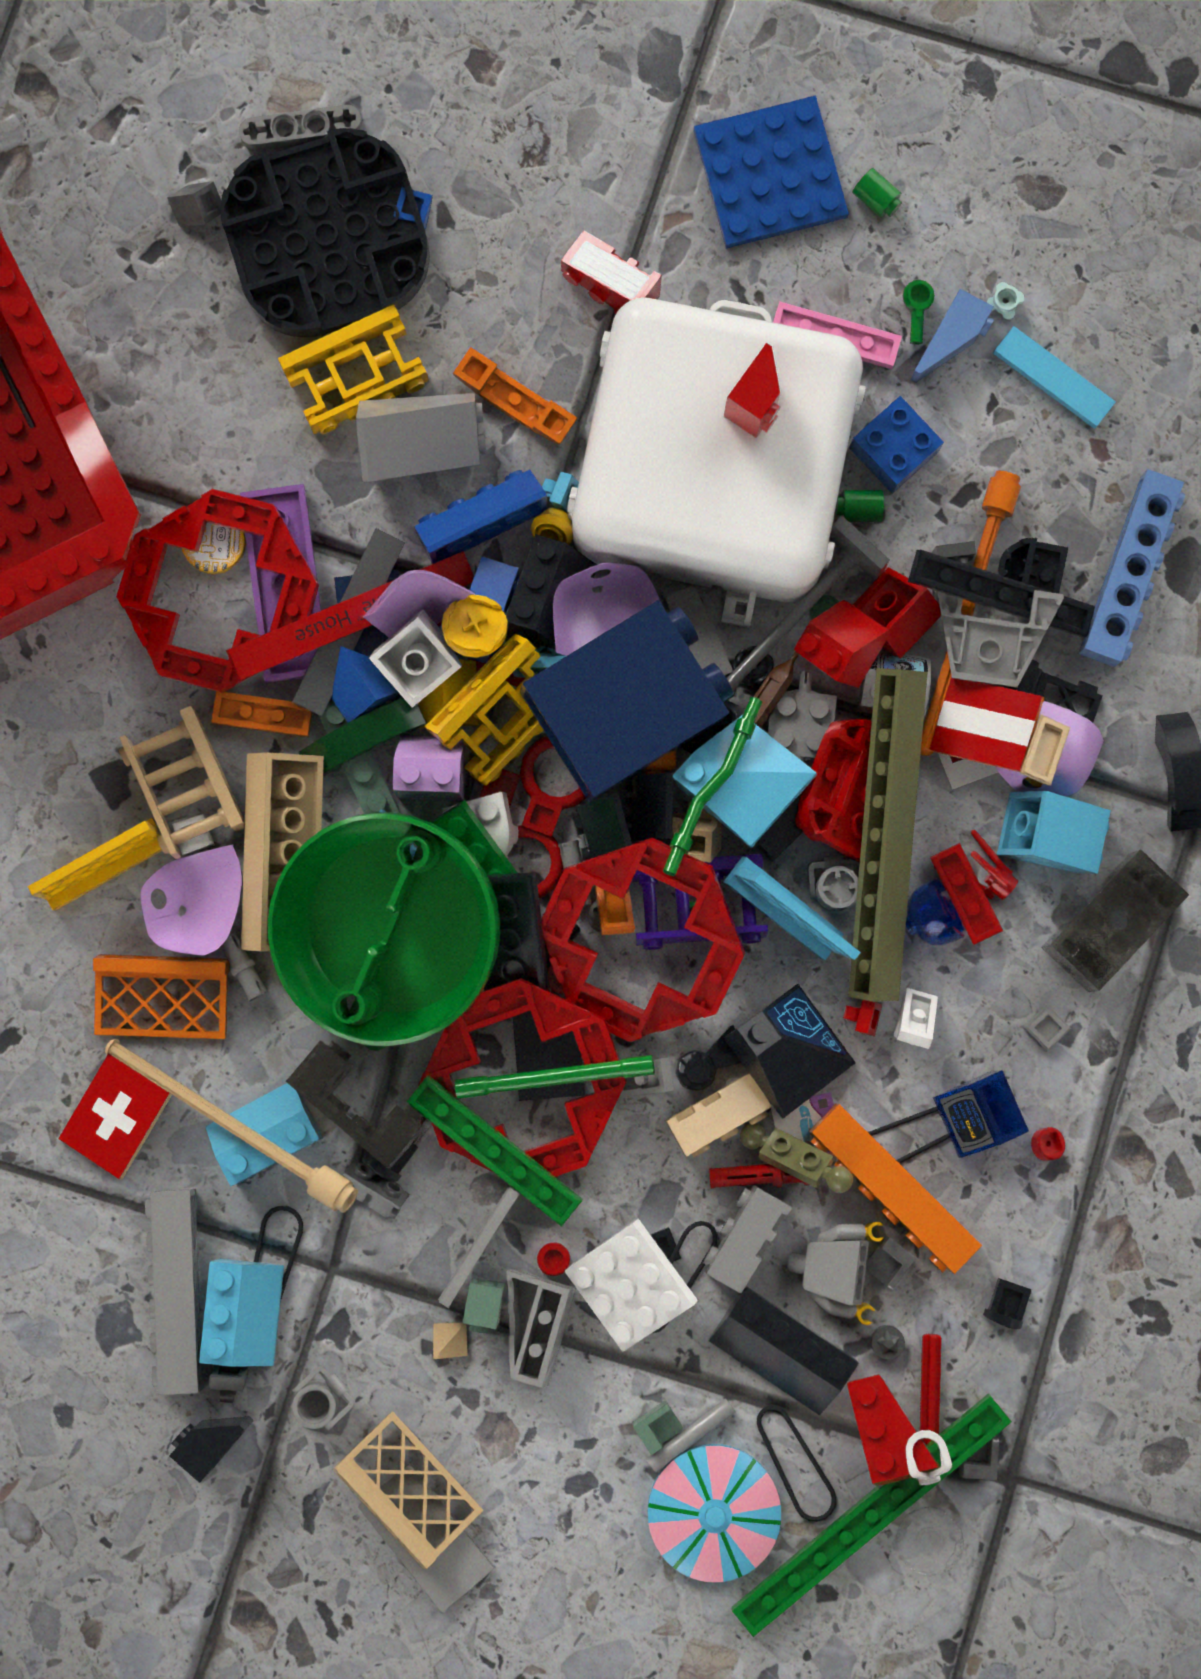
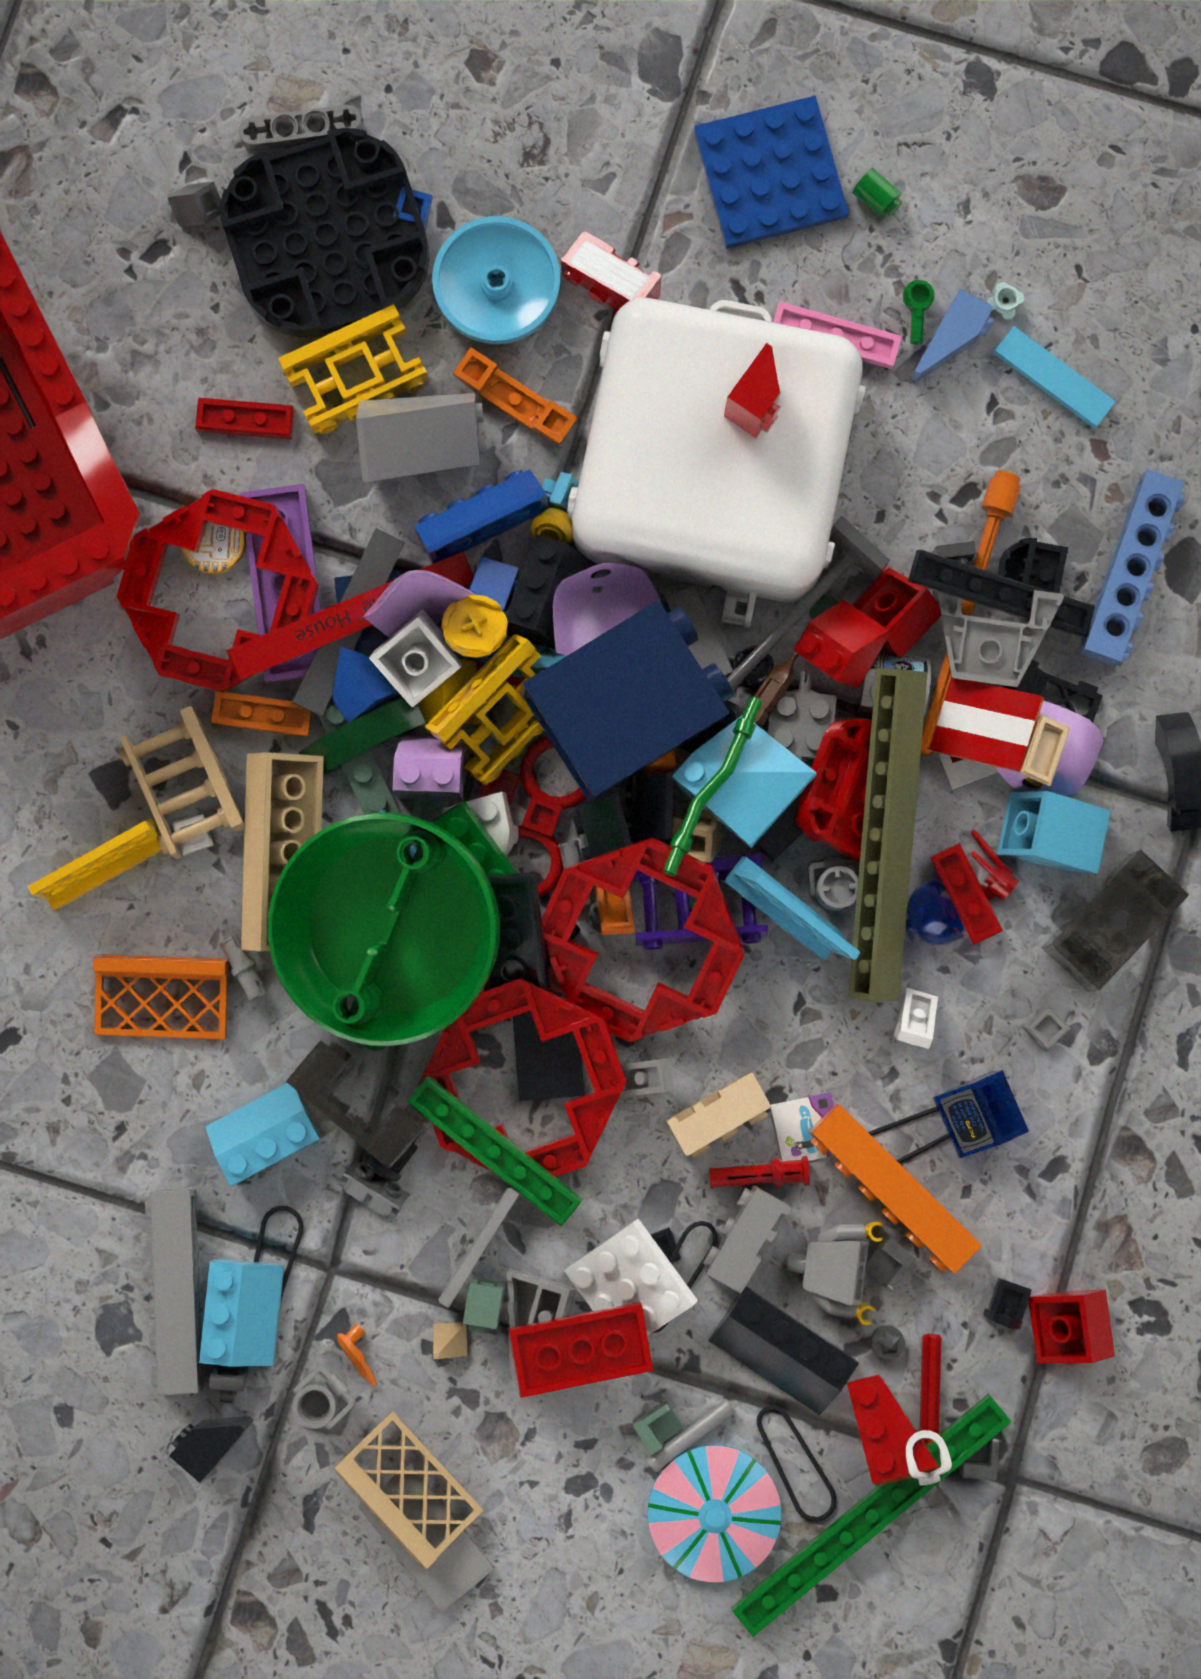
(129, 1099): flag -> none
(210, 891): lavender piece -> none
(245, 418): none -> red tile
(356, 1357): none -> orange bar
(496, 280): none -> medium azure dish
(553, 1259): red tile -> none
(580, 1349): none -> red plate
(624, 1068): green piece -> none
(698, 1069): black piece -> none
(789, 1050): black slope -> none
(796, 1157): olive plate -> none
(861, 505): green brick -> none
(866, 1017): red tile -> none
(896, 444): blue brick -> none
(1048, 1144): red tile -> none
(1071, 1327): none -> red slope

